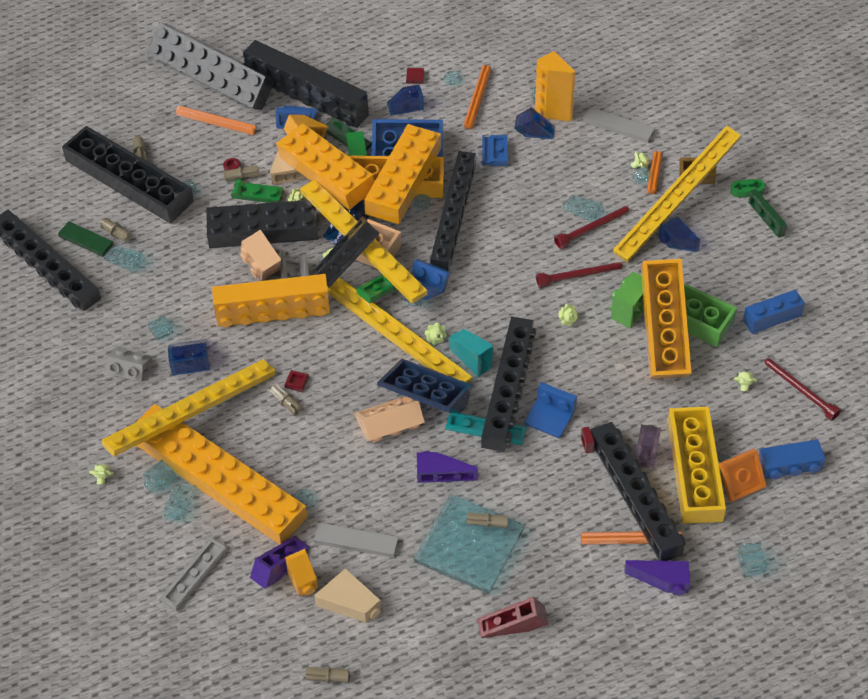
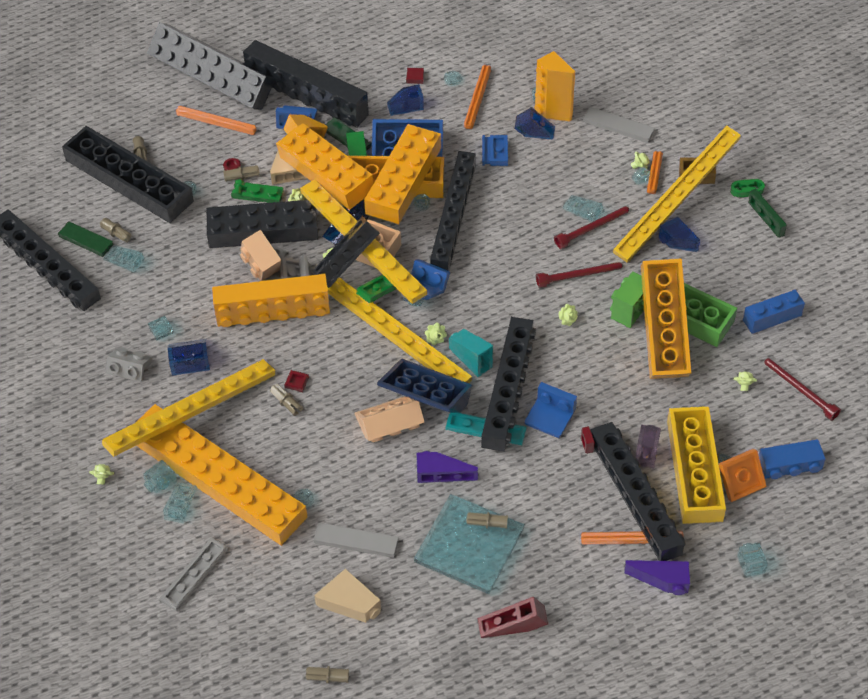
(272, 565): dark purple slope -> none
(301, 573): light orange slope -> none

